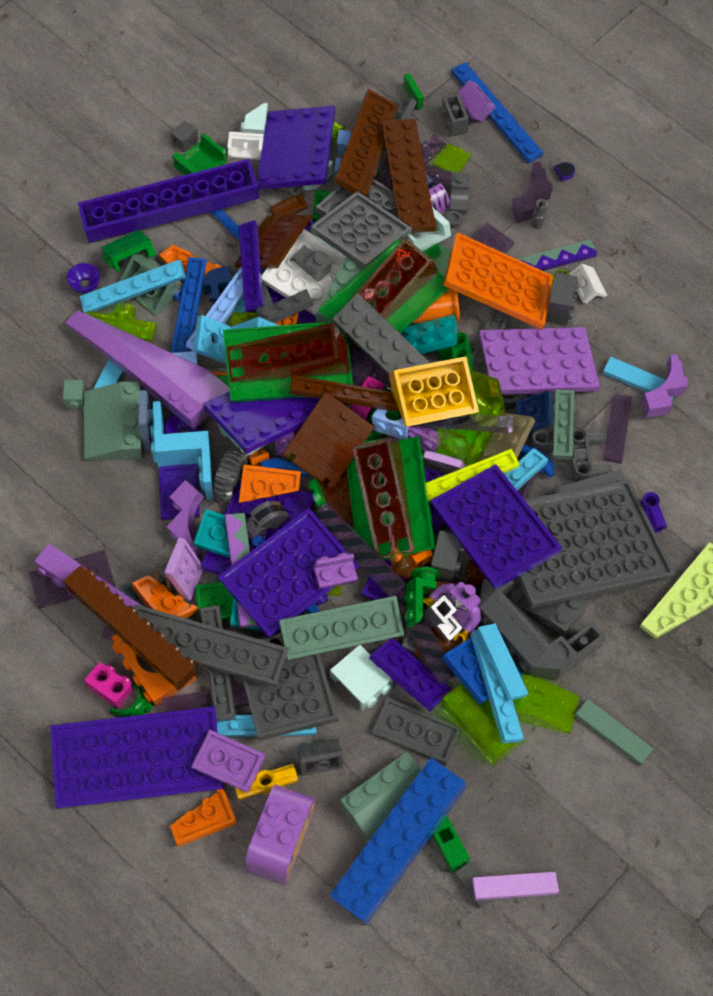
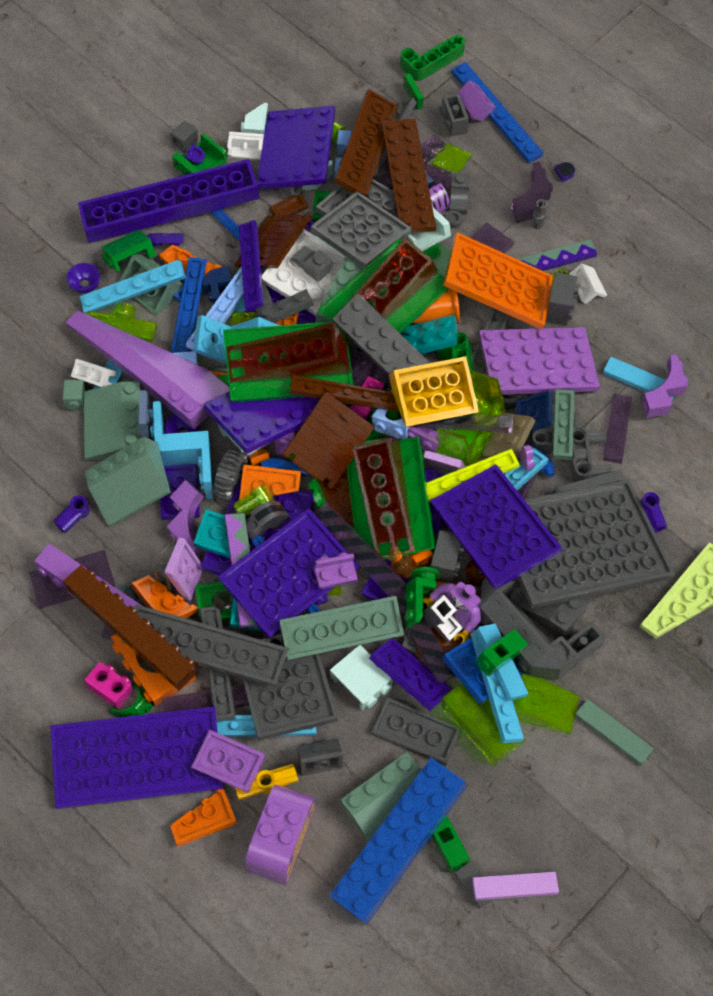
(71, 515): none -> dark purple piece
(92, 373): none -> white hinge
(128, 480): none -> sand green slope
(172, 238): none -> dark purple plate
(195, 155): none -> dark purple tile
(223, 600): none -> clear smoke tile
(255, 498): none -> clear neon green piece
(432, 60): none -> green beam
(501, 652): none -> green brick
(526, 457): none -> medium lavender tile

